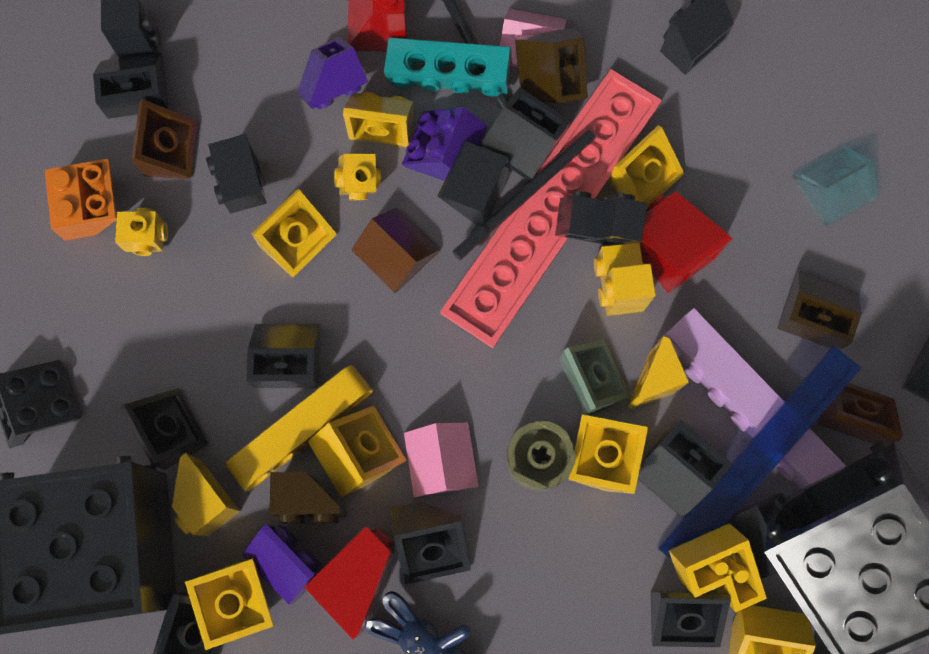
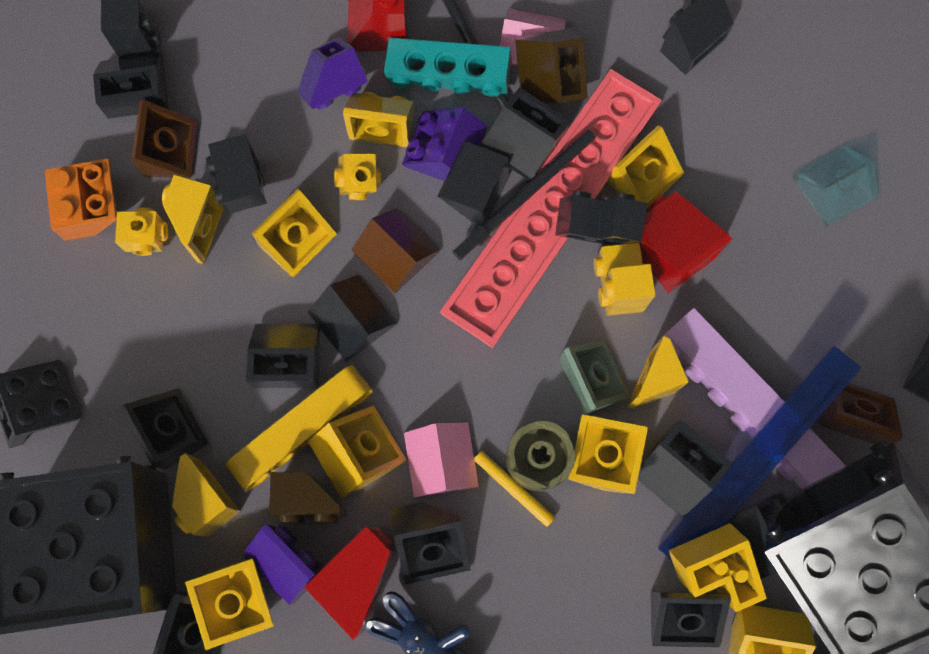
(193, 214): none -> yellow slope
(351, 316): none -> black slope
(514, 488): none -> yellow bar
(821, 312): dark brown slope -> none

